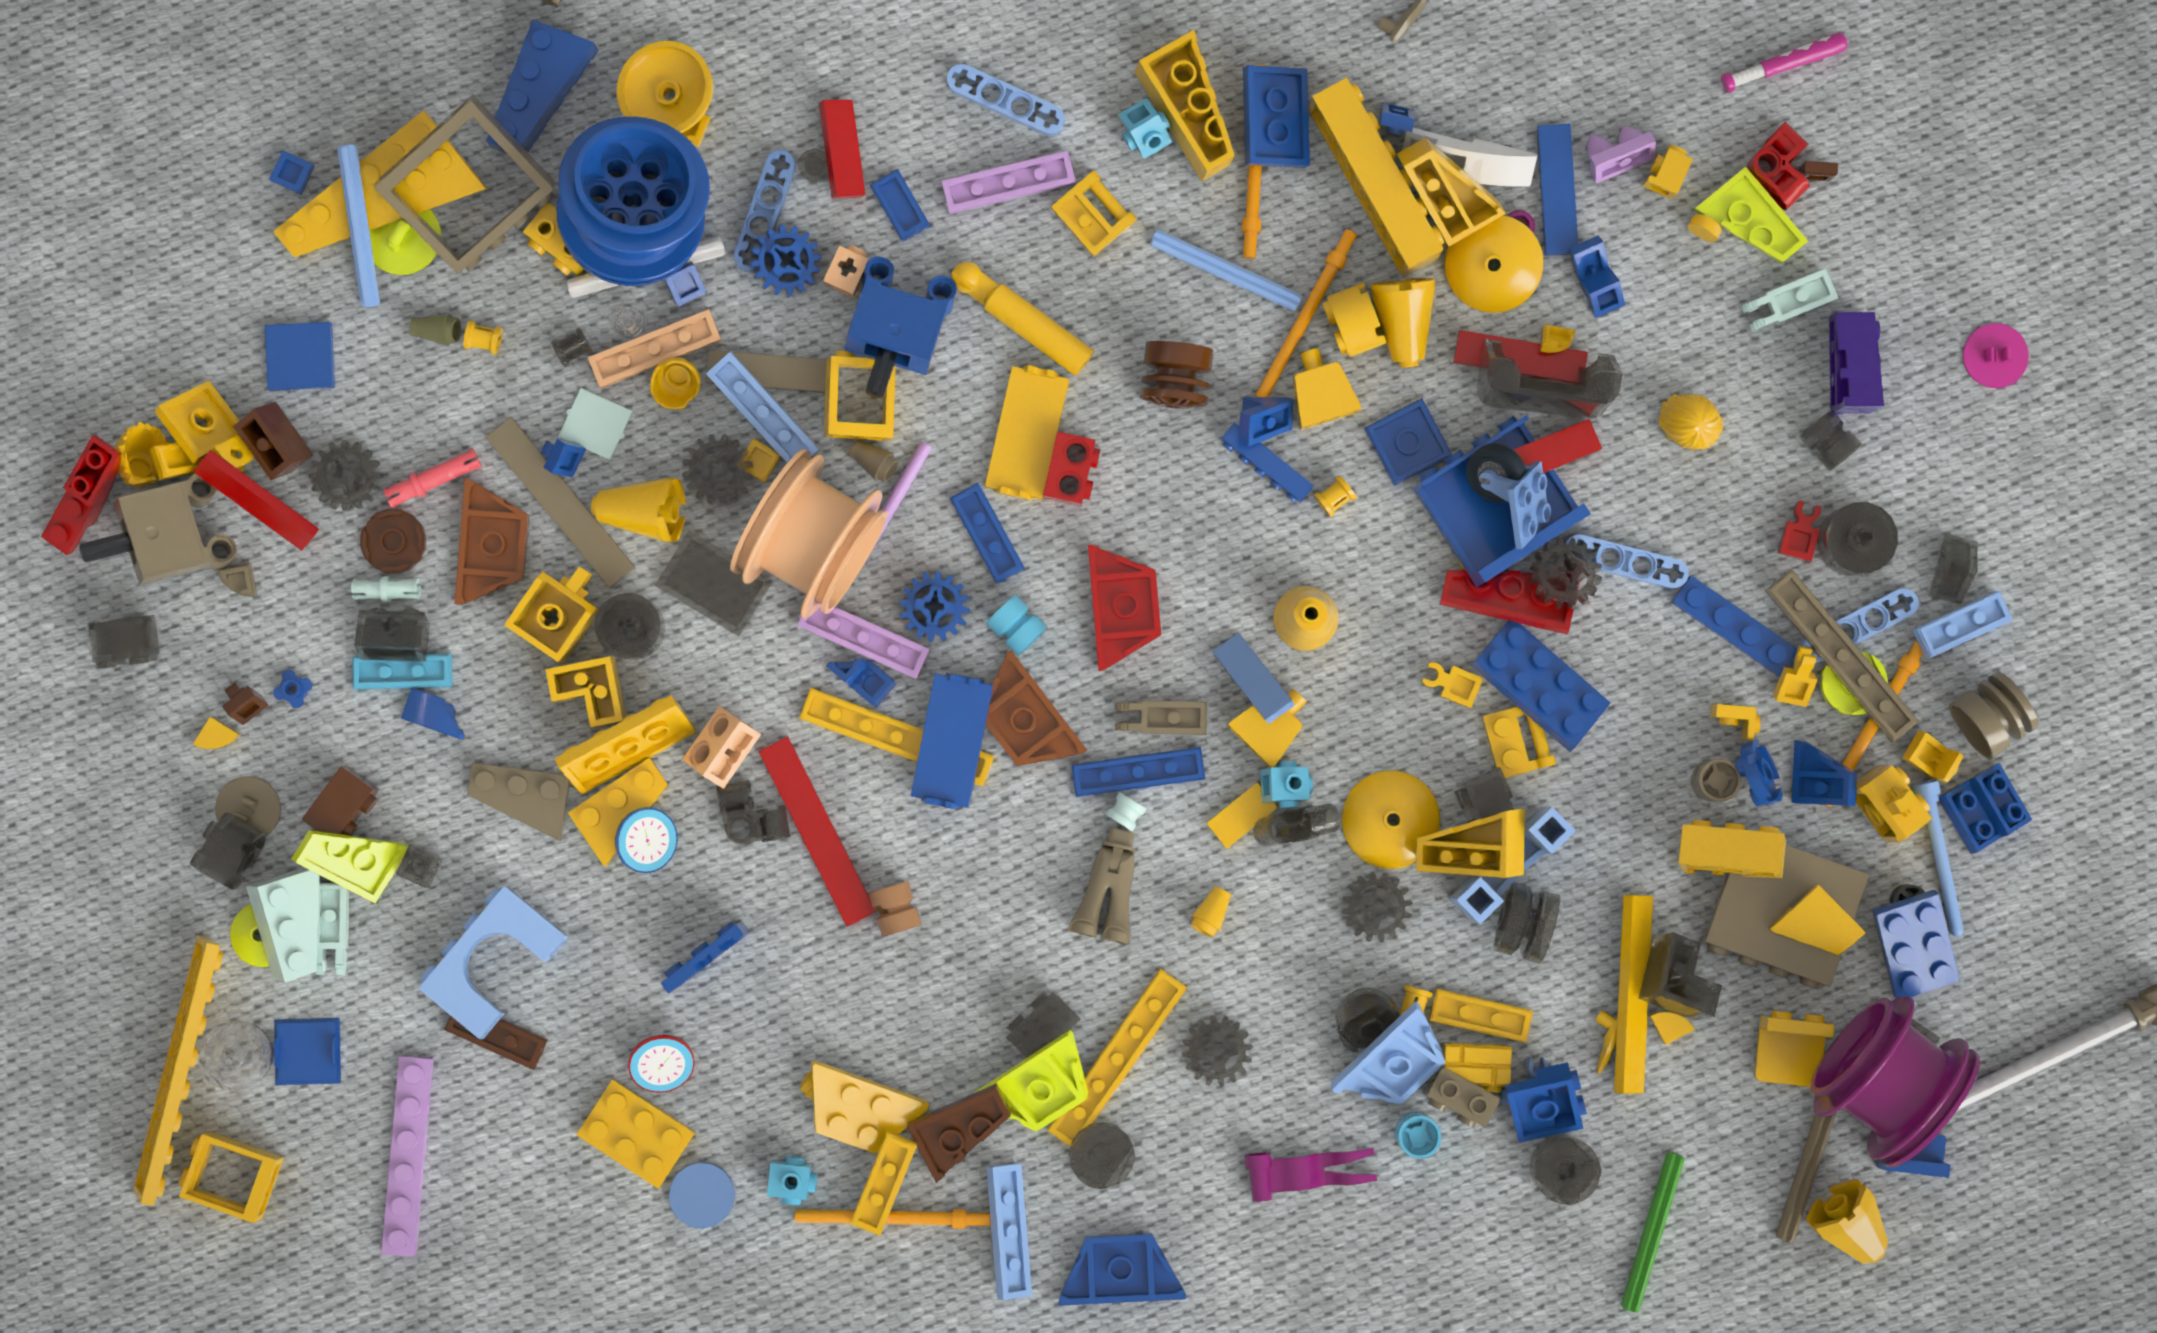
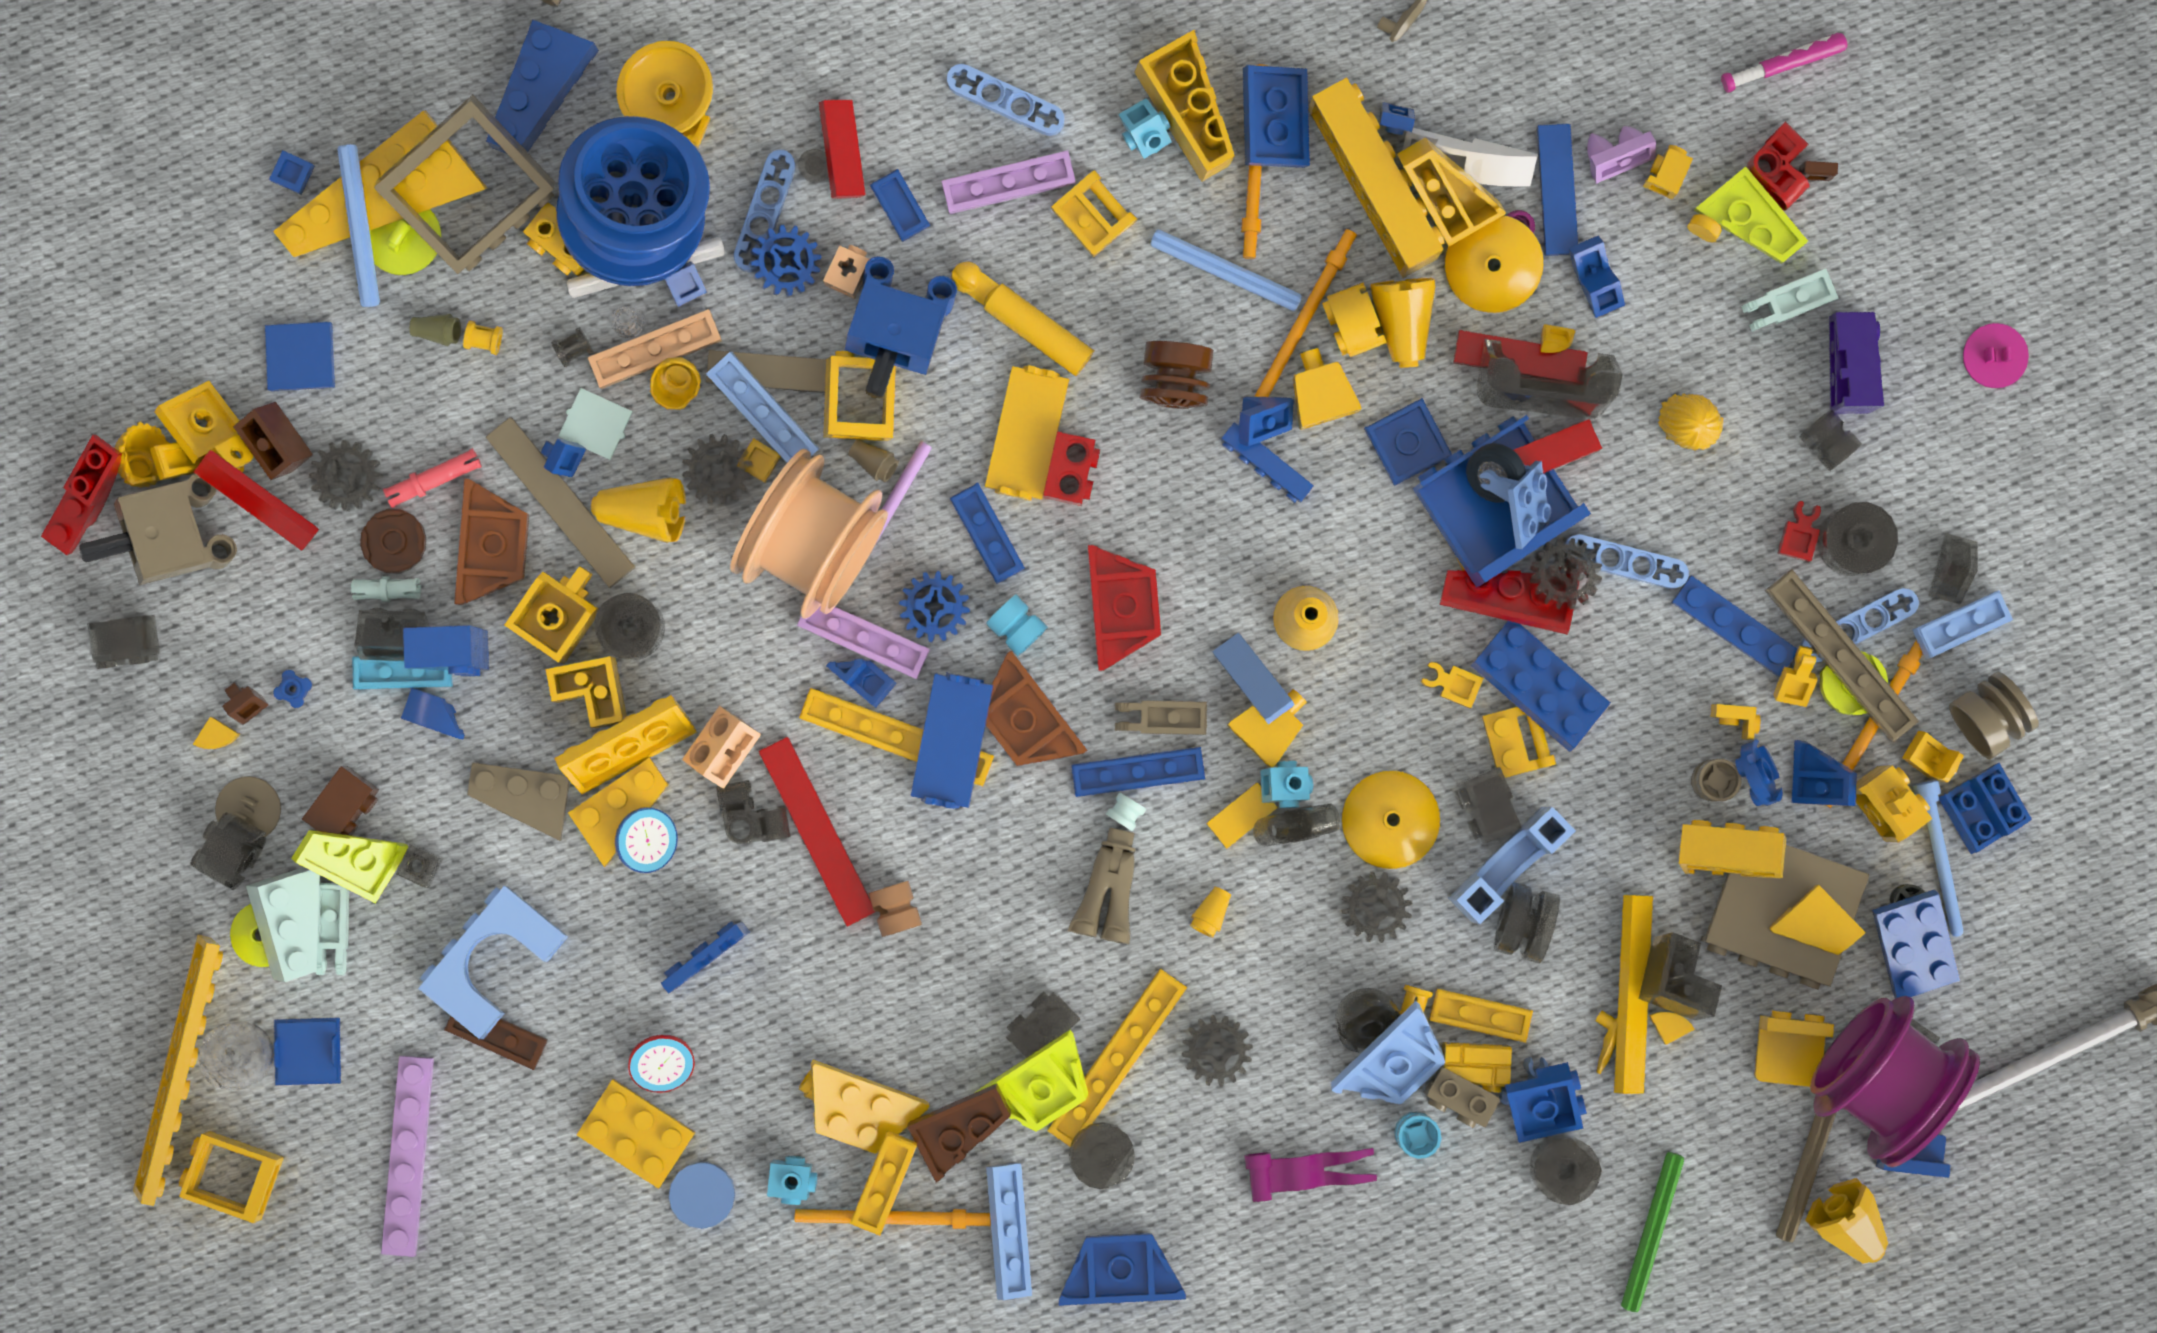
(239, 579): dark tan tile -> none
(448, 648): none -> blue wedge
(703, 580): clear smoke tile -> none
(1335, 496): yellow bush -> none
(1477, 848): yellow wedge -> none

